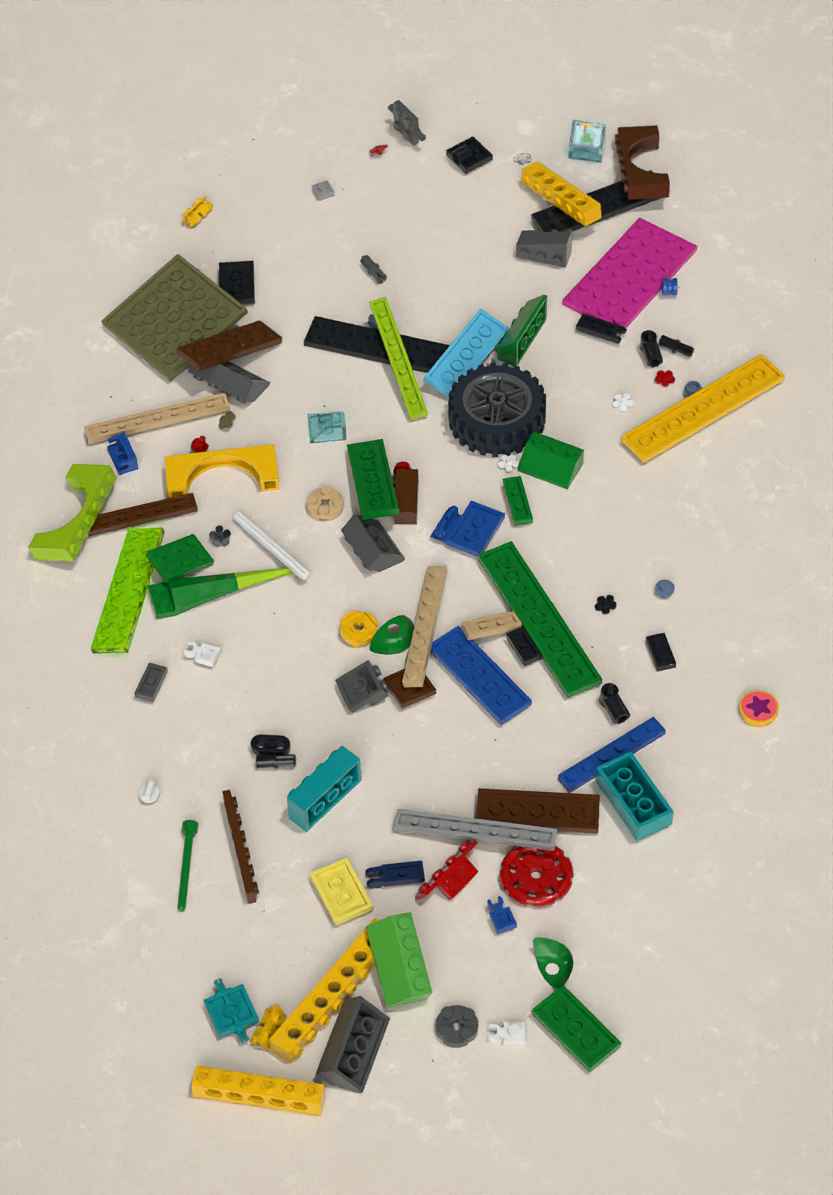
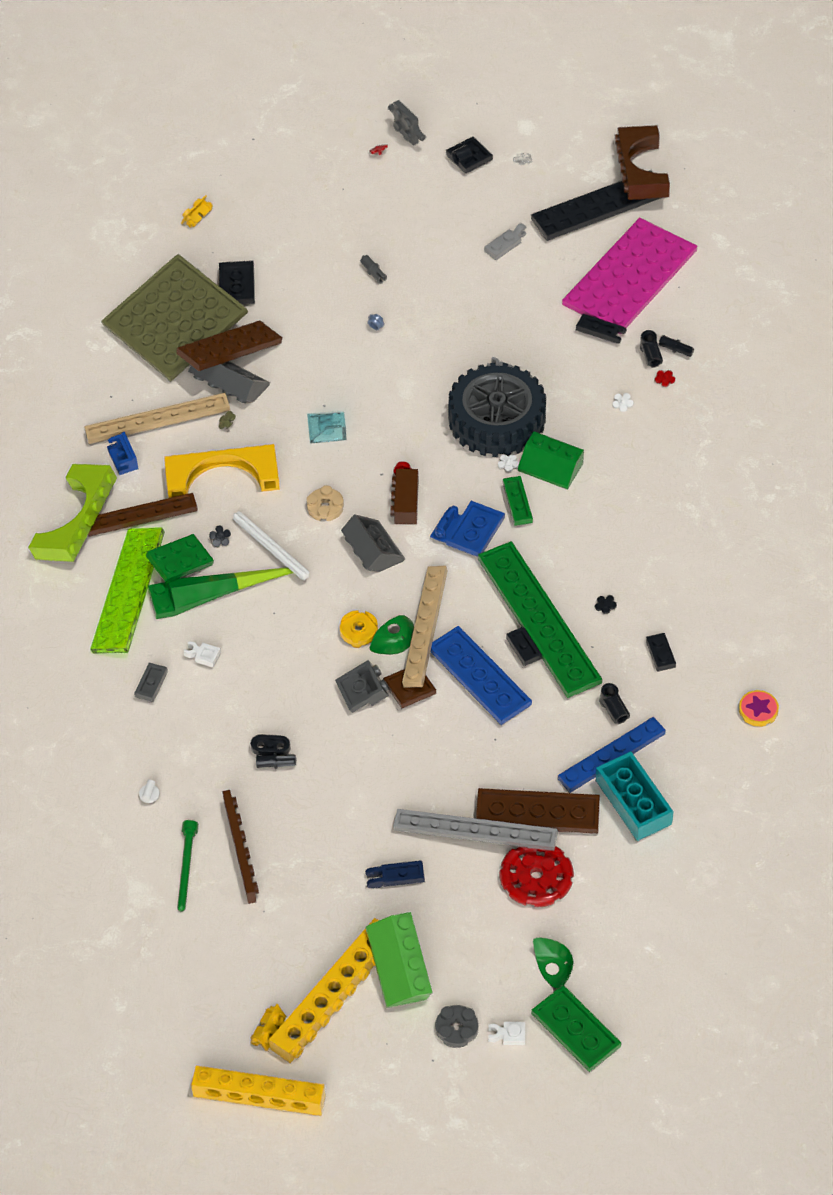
(199, 445): red plate -> none
(231, 1010): teal plate -> none
(322, 190): light grey plate -> none
(324, 788): teal brick -> none
(341, 891): light yellow plate -> none
(353, 1045): dark grey slope -> none
(368, 345): black plate -> none
(372, 479): green plate -> none
(398, 358): lime plate -> none
(453, 876): red bracket -> none
(466, 351): medium azure plate -> none
(491, 625): tan plate -> none
(501, 917): blue plate -> none
(505, 242): none -> light grey plate
(523, 331): green slope -> none
(545, 247): dark grey wedge -> none
(561, 193): yellow brick -> none
(587, 141): clear light blue slope -> none
(665, 588): sand blue plate -> none
(669, 286): blue wheel -> none
(692, 387): sand blue plate -> none
(702, 408): yellow plate -> none

